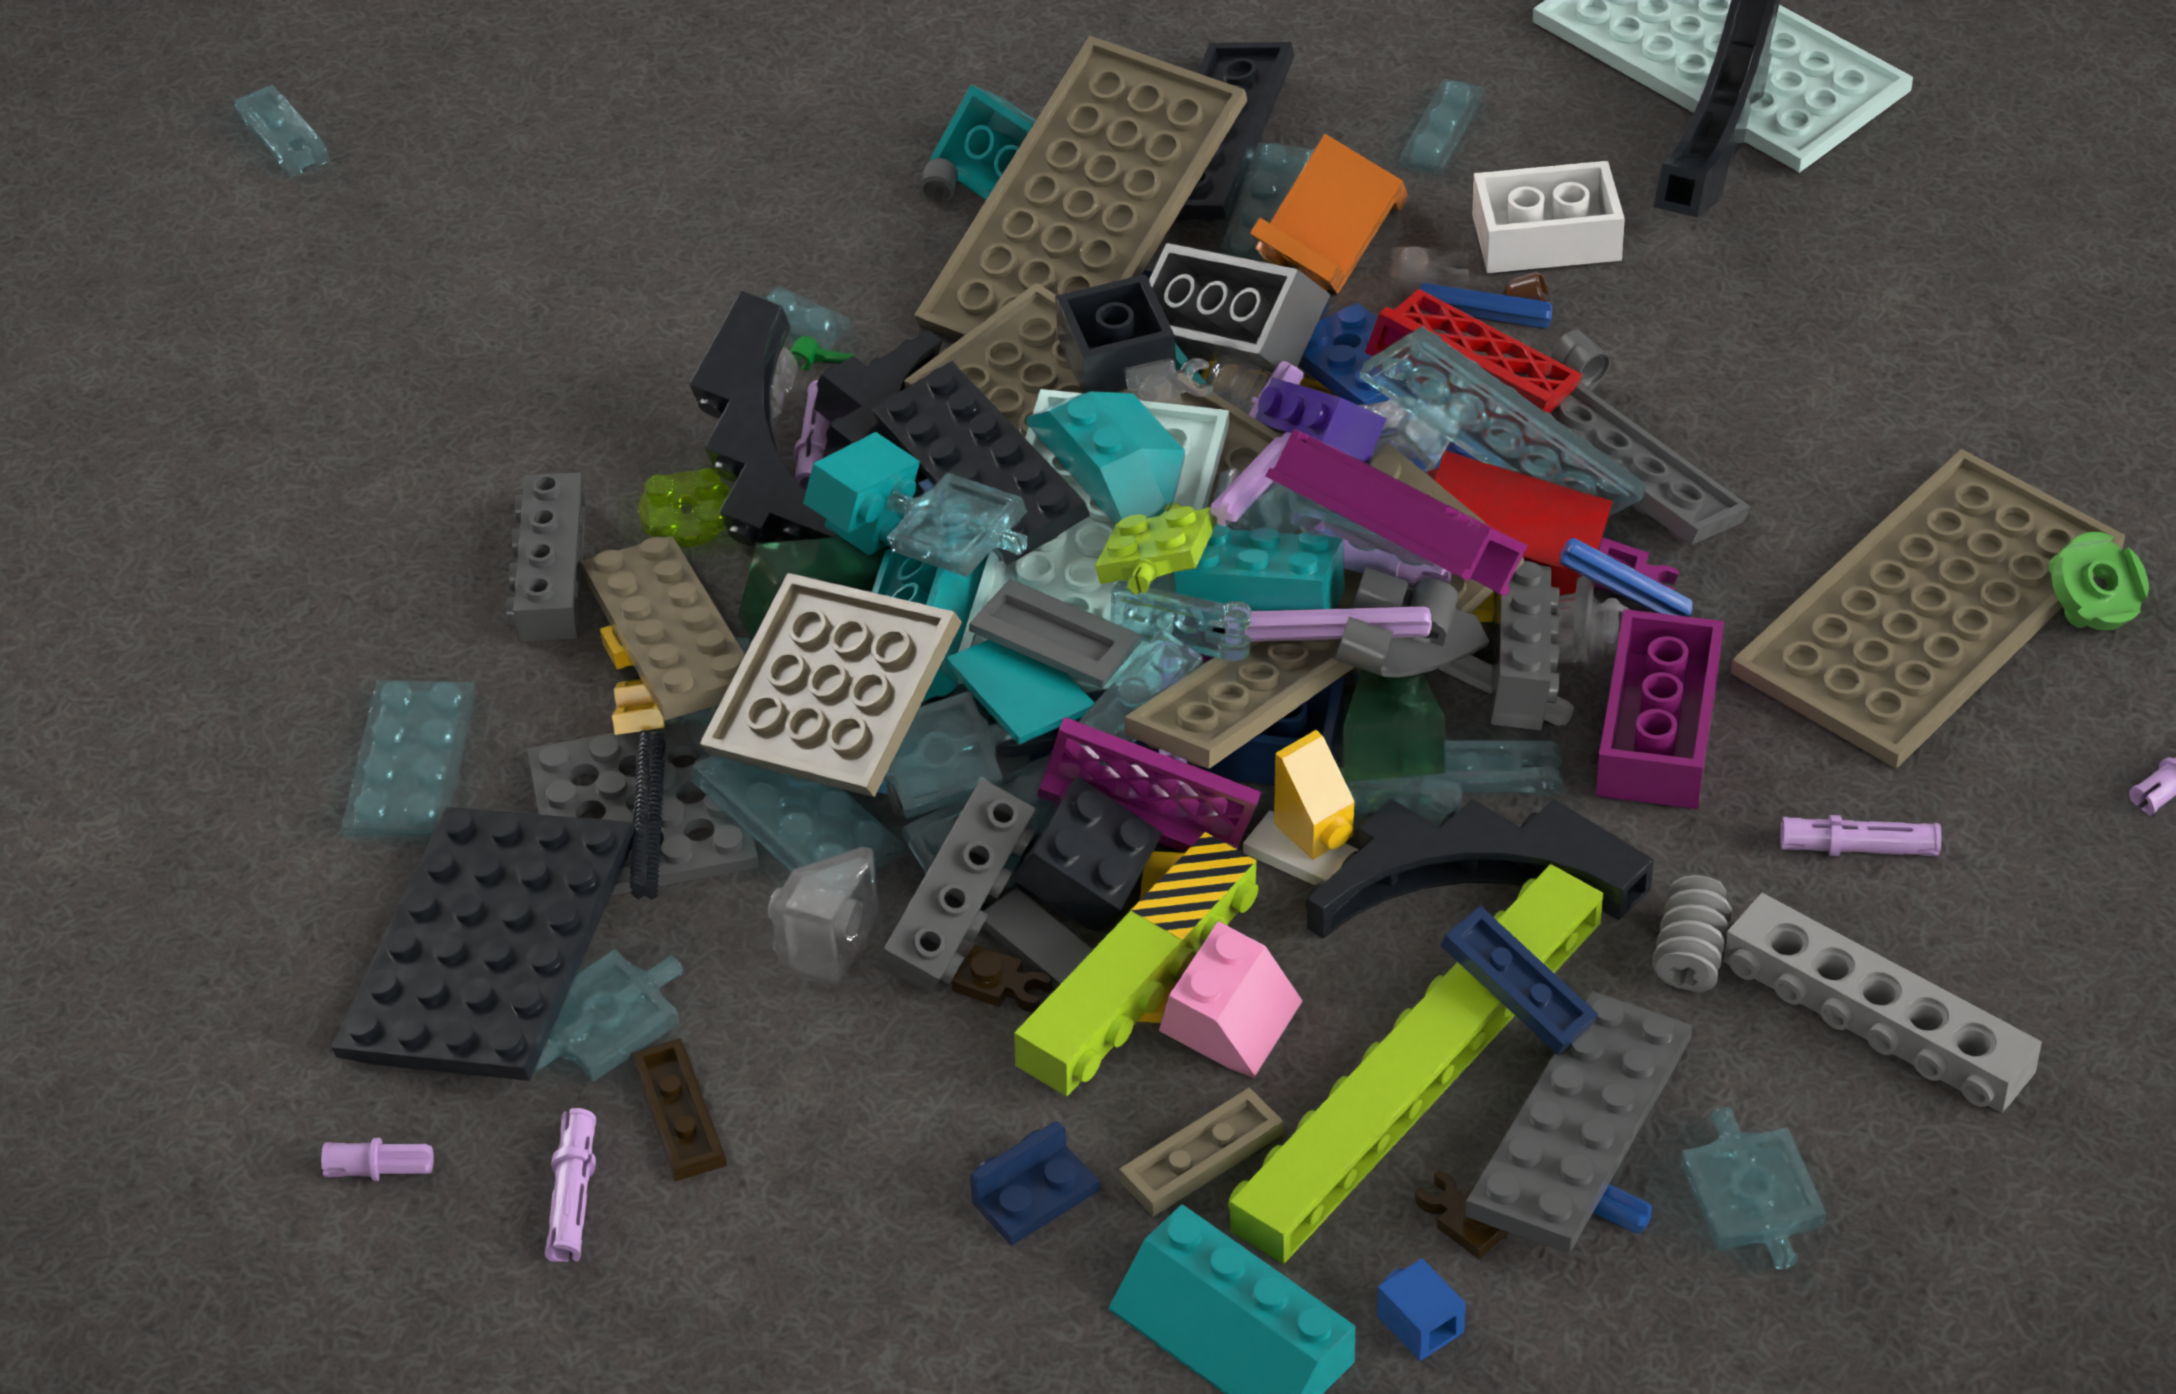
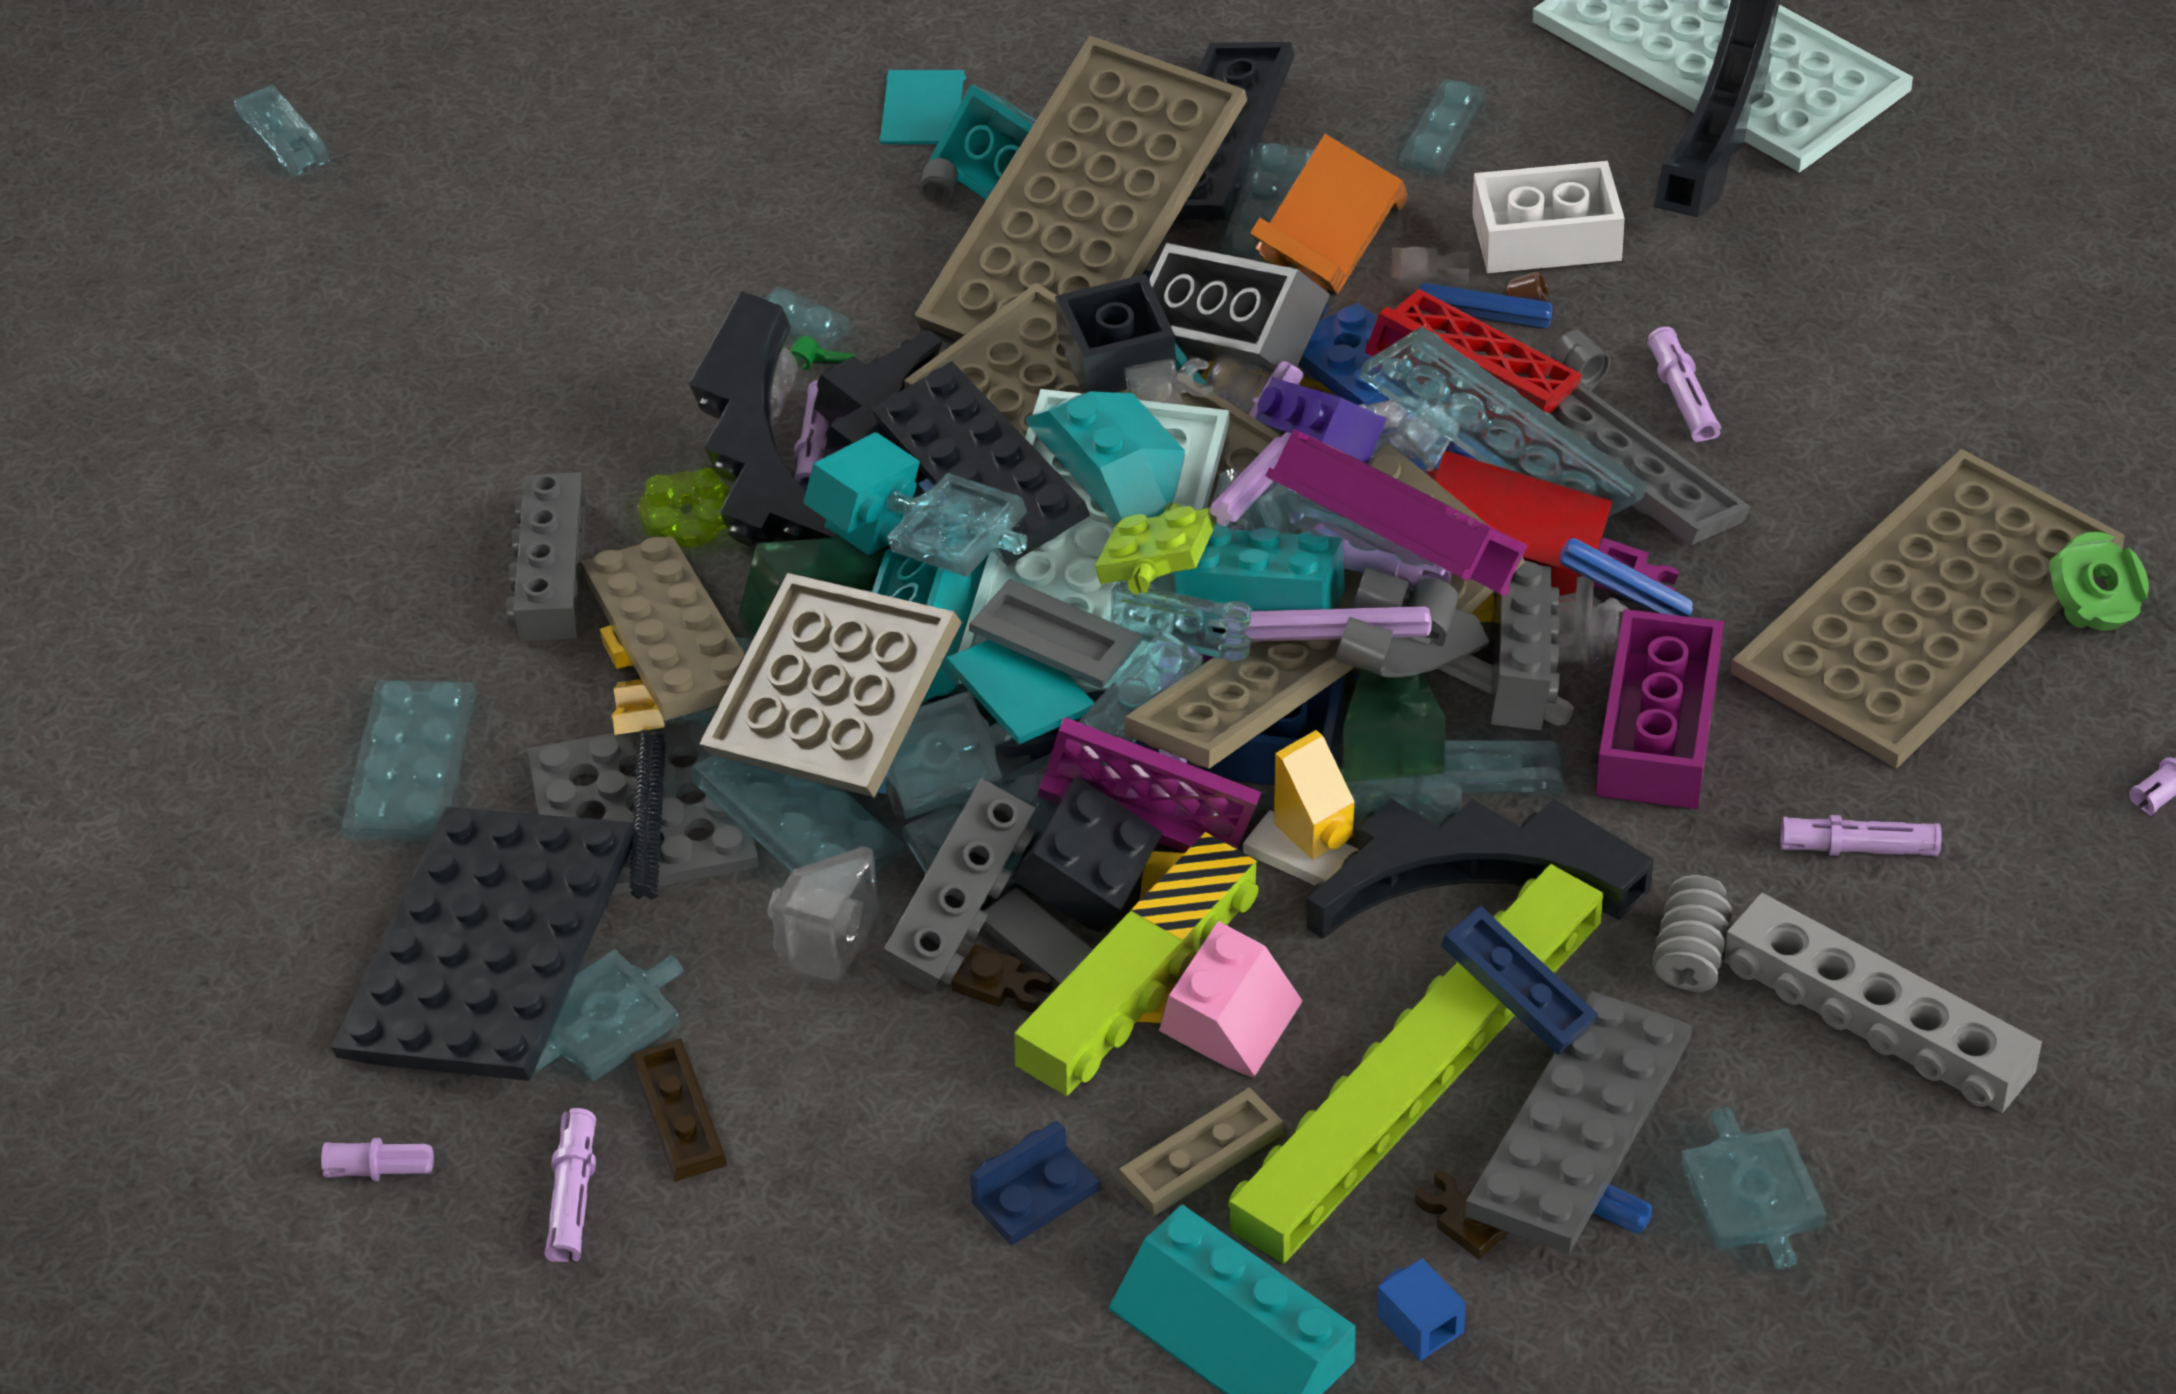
(920, 105): none -> teal piece
(1678, 372): none -> lavender pin

